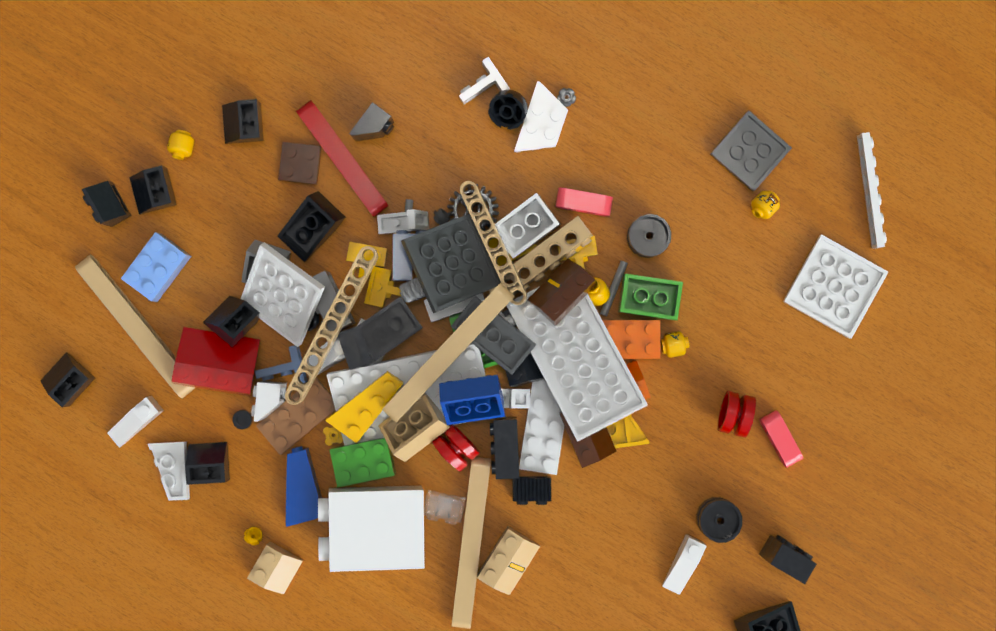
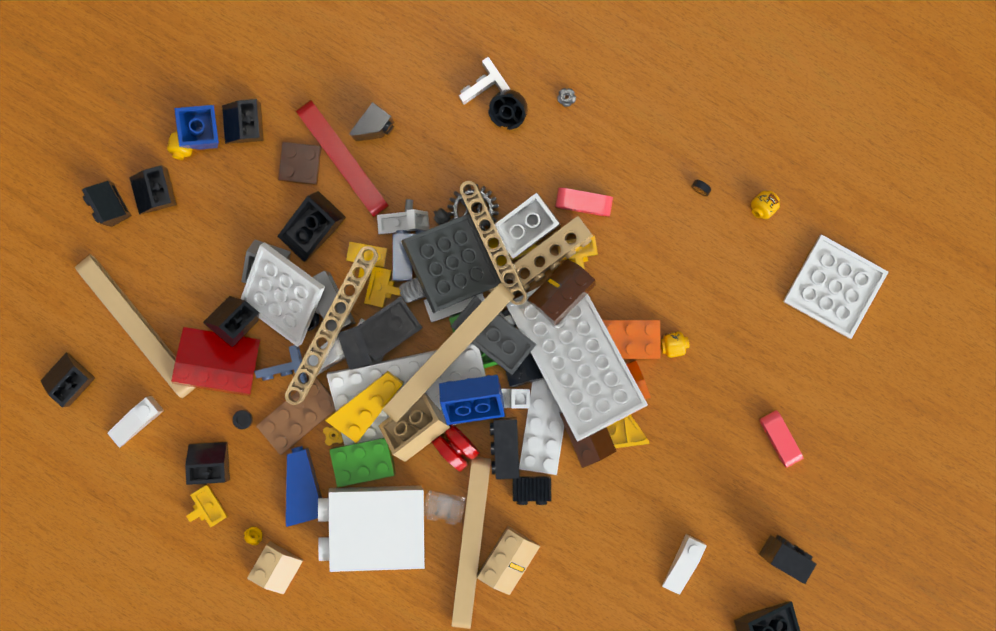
(156, 267): light blue brick -> none
(171, 462): white wing -> none
(196, 127): none -> blue slope
(207, 507): none -> yellow hinge
(268, 398): white slope -> none
(542, 122): white wing -> none
(599, 293): yellow head -> none
(614, 287): light grey bar -> none
(650, 297): bright green brick -> none
(659, 239): wheel -> none
(701, 187): none -> black tile
(718, 531): black wheel -> none
(736, 414): red wheel -> none
(750, 151): dark grey plate -> none
(870, 184): white plate -> none

